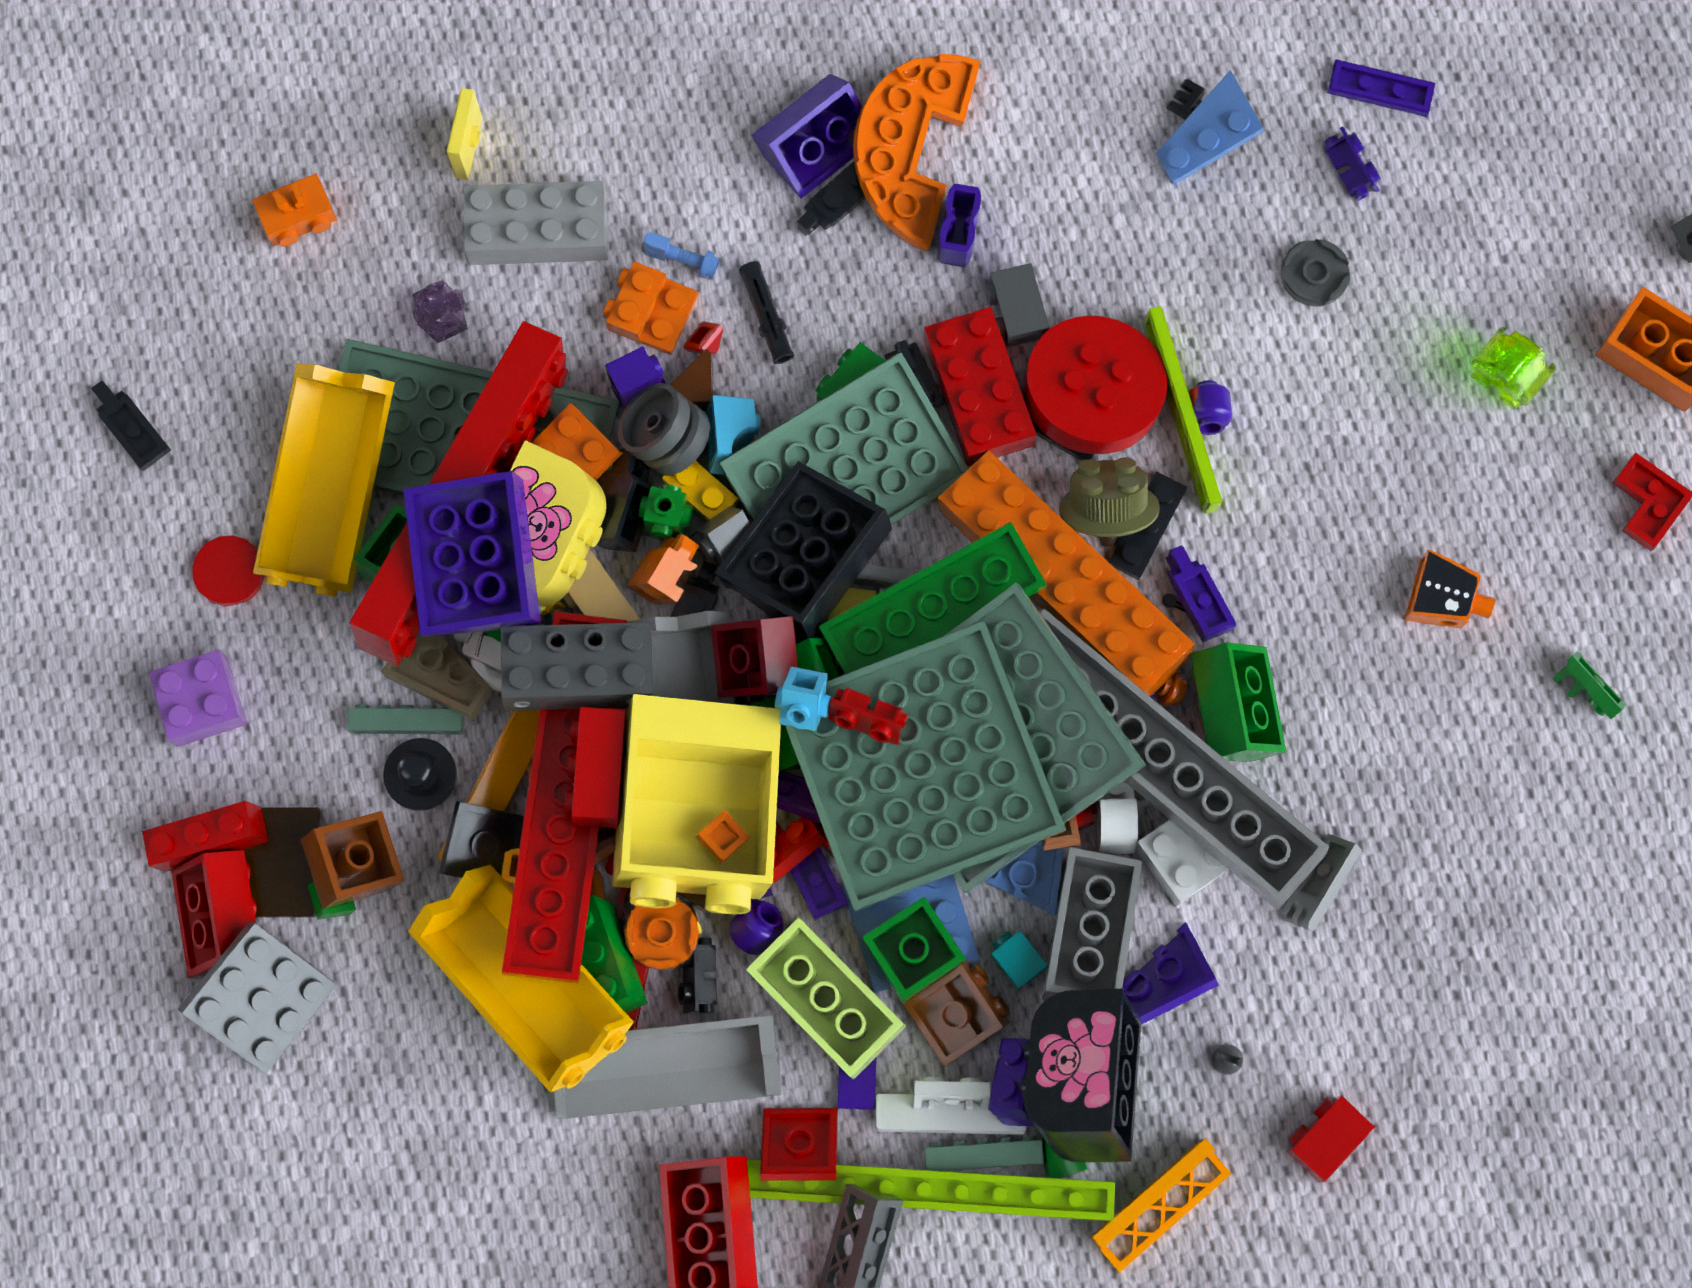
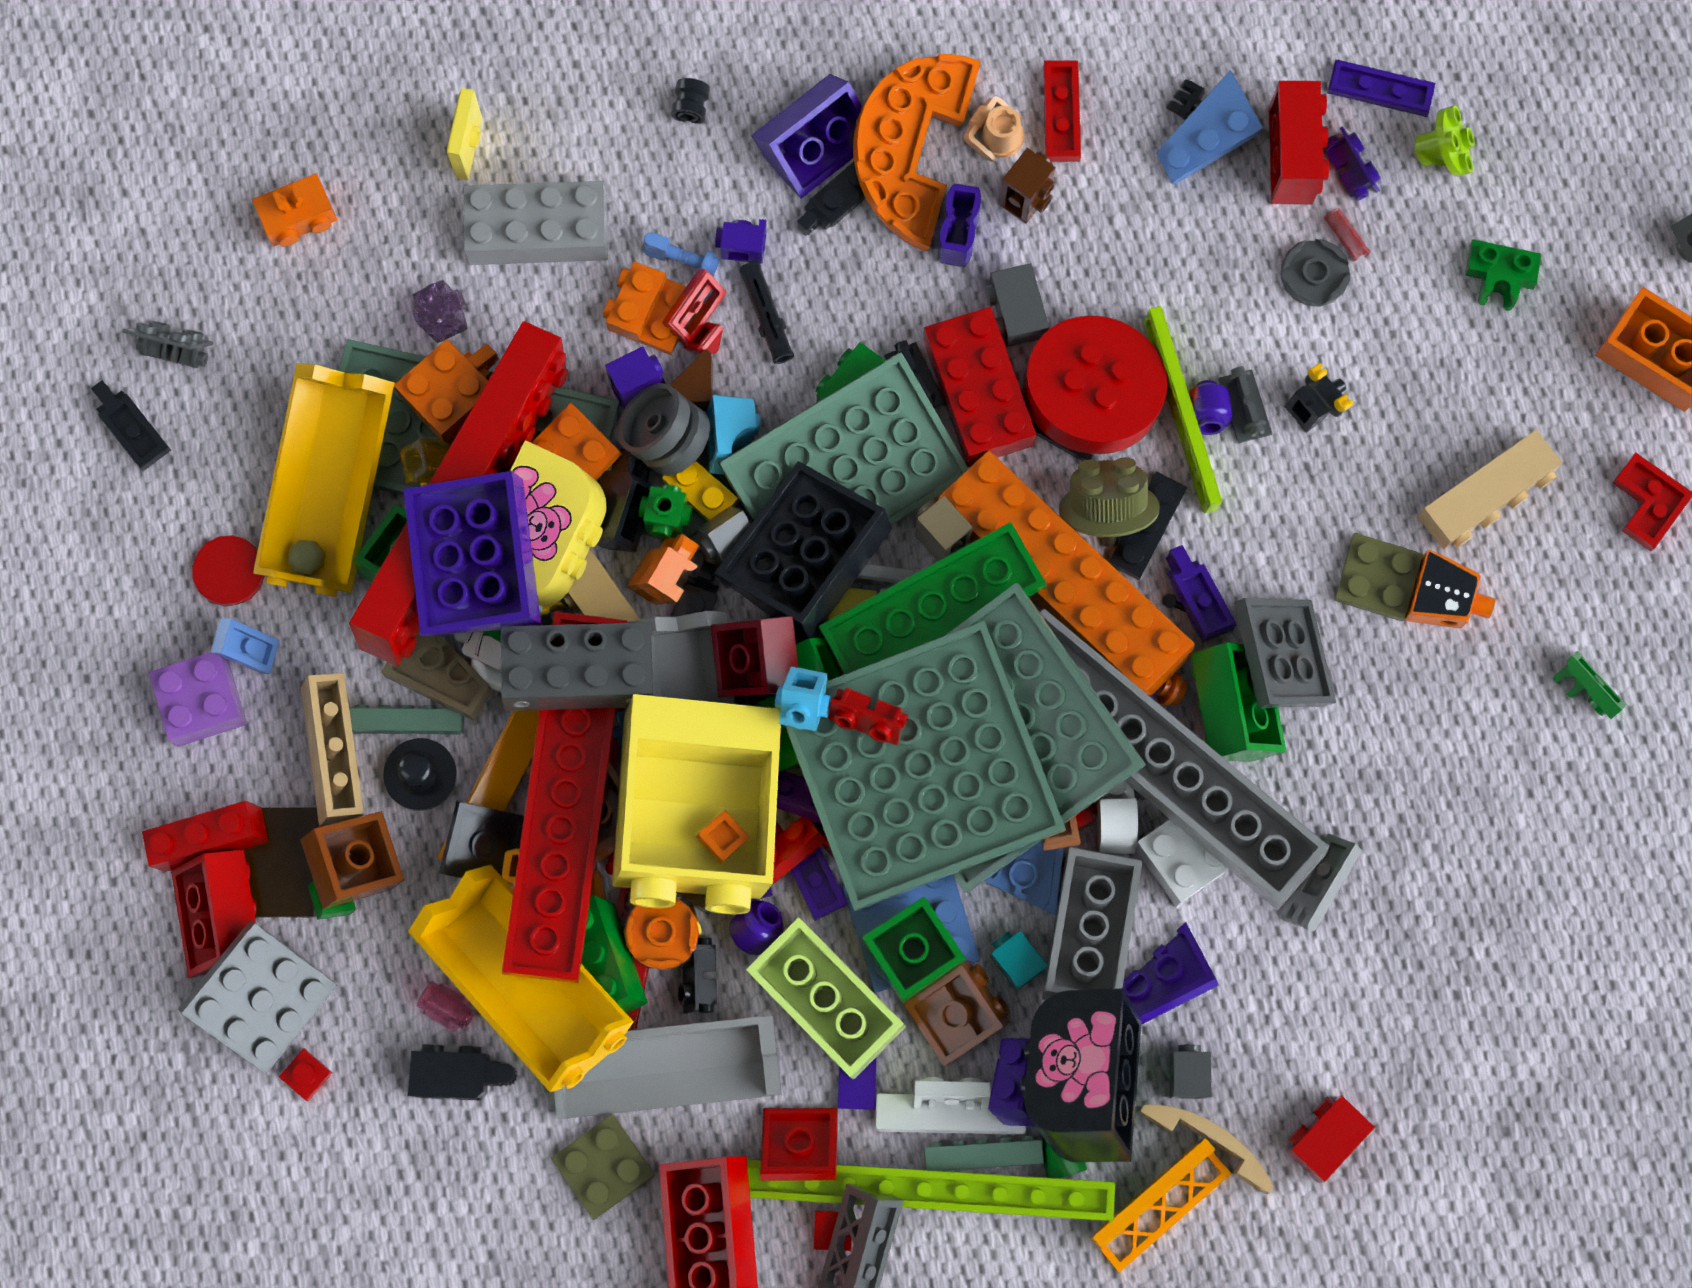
(157, 341): none -> dark grey hinge
(244, 645): none -> medium blue plate
(305, 1074): none -> red plate
(306, 557): none -> olive tile
(331, 748): none -> tan brick
(422, 459): none -> clear yellow piece
(446, 387): none -> orange hinge
(446, 1006): none -> clear pink brick
(455, 1075): none -> black hinge
(596, 767): red brick -> none
(603, 1166): none -> olive plate
(690, 100): none -> black wheel
(690, 303): none -> red tile
(742, 240): none -> dark purple brick
(824, 1228): none -> red slope
(942, 528): none -> dark tan brick
(1000, 130): none -> light nougat piece
(1028, 185): none -> reddish brown brick
(1062, 110): none -> red plate
(1190, 1073): none -> dark grey brick
(1227, 1067): dark grey hinge -> none
(1247, 406): none -> dark grey hinge
(1248, 1167): none -> tan slope
(1284, 653): none -> dark grey plate
(1297, 142): none -> red brick
(1318, 399): none -> black piece
(1353, 234): none -> red piece
(1378, 577): none -> olive plate
(1447, 143): none -> lime plate
(1489, 490): none -> tan brick
(1502, 270): none -> green plate
(1513, 367): clear neon green brick -> none

